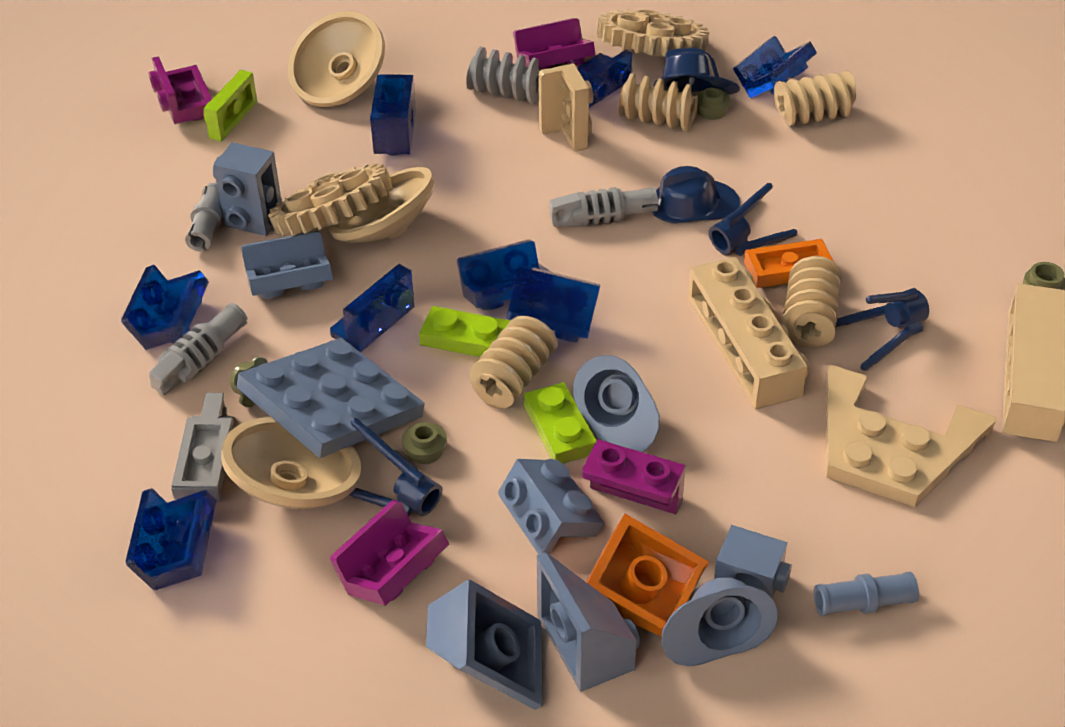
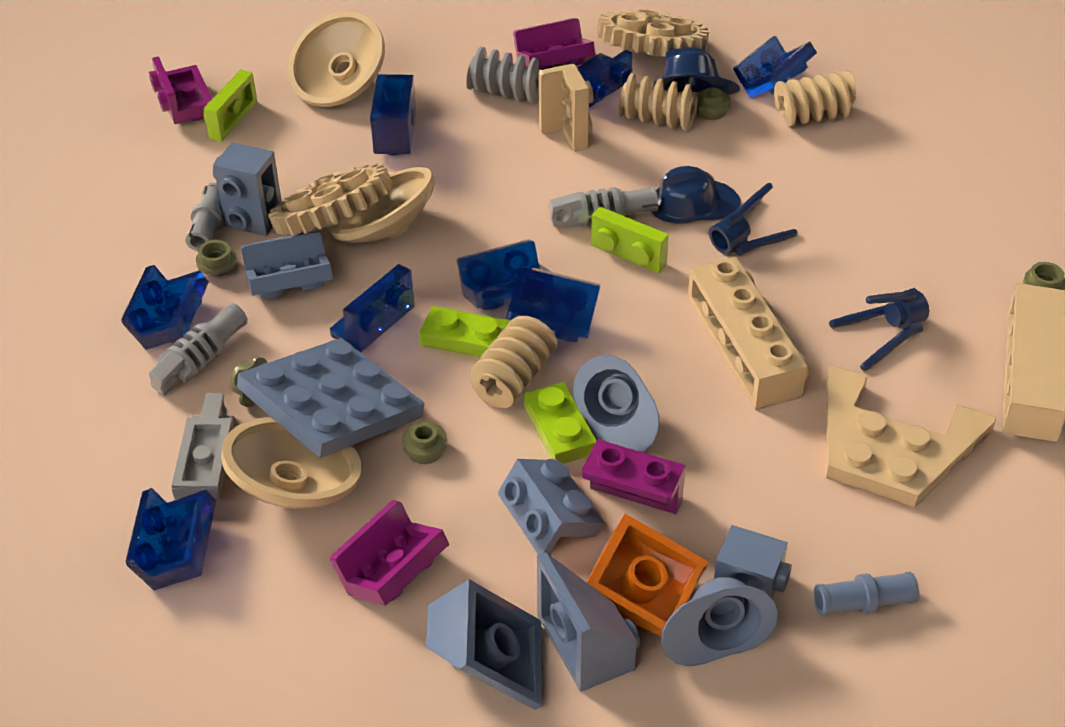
(215, 258): none -> olive plate
(413, 488): dark blue plant -> none
(629, 239): none -> lime plate
(773, 263): orange plate -> none
(812, 301): tan piece -> none

